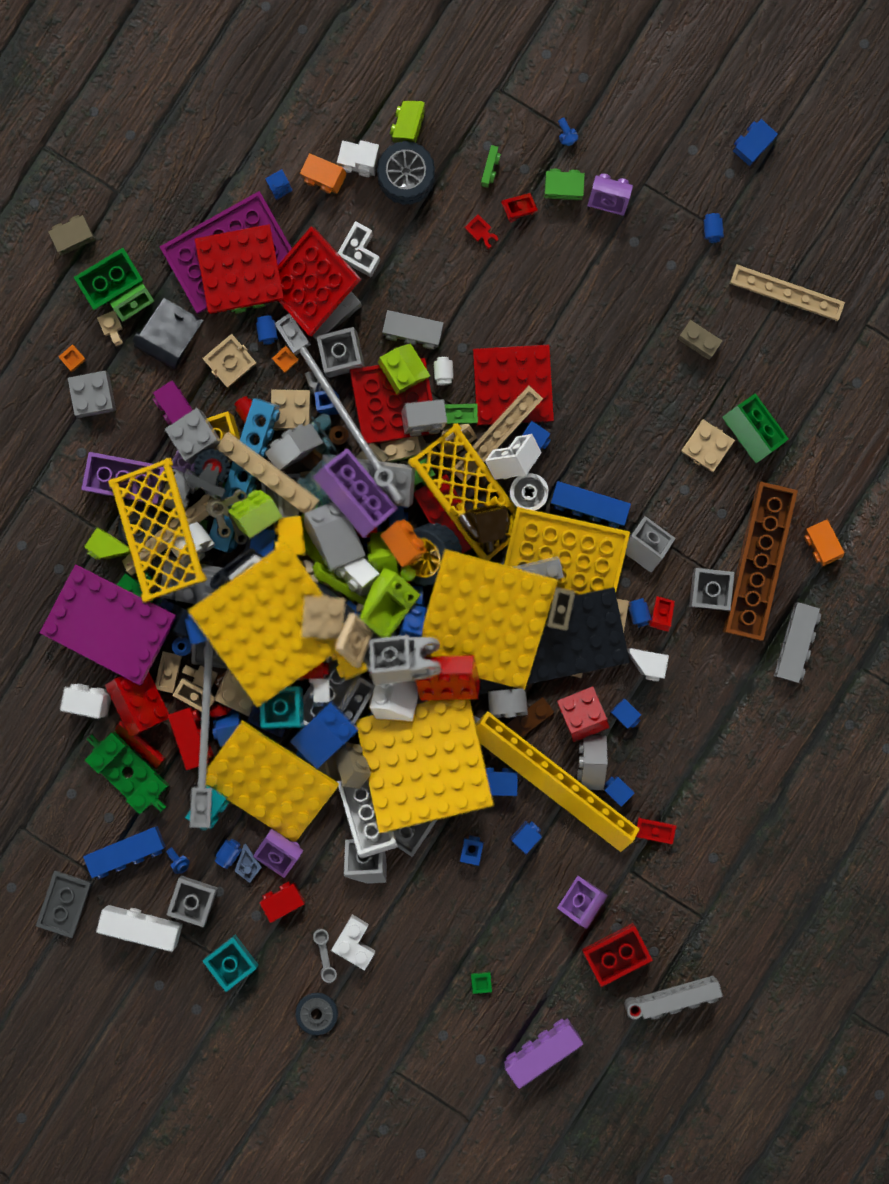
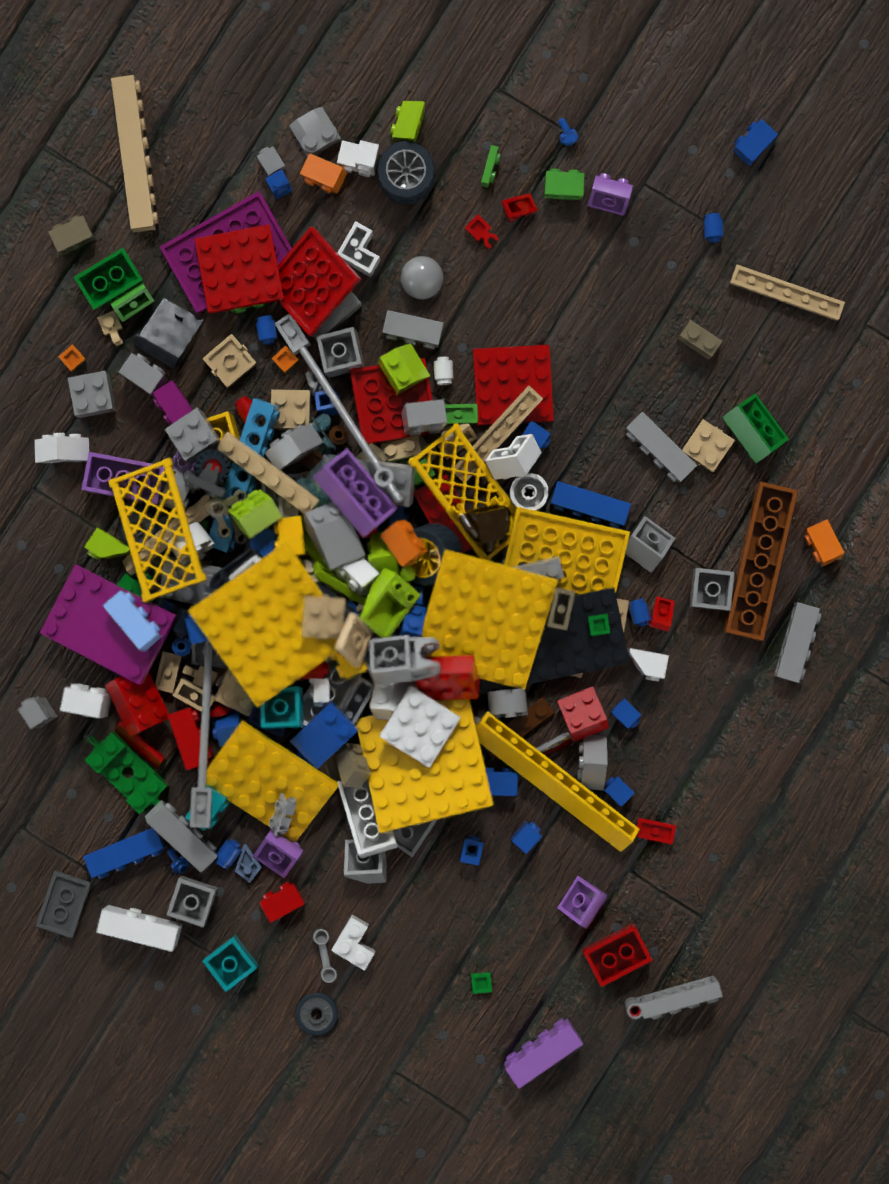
(37, 712): none -> light grey brick
(61, 448): none -> white brick
(133, 153): none -> tan brick
(133, 620): none -> light blue brick
(142, 374): none -> light grey brick
(181, 835): none -> light grey brick
(270, 161): none -> light grey brick
(280, 822): none -> light grey hinge
(315, 131): none -> light grey slope
(419, 726): none -> white plate
(422, 277): none -> light grey piece
(556, 745): none -> slope
(598, 624): none -> green tile
(660, 447): none -> light grey brick

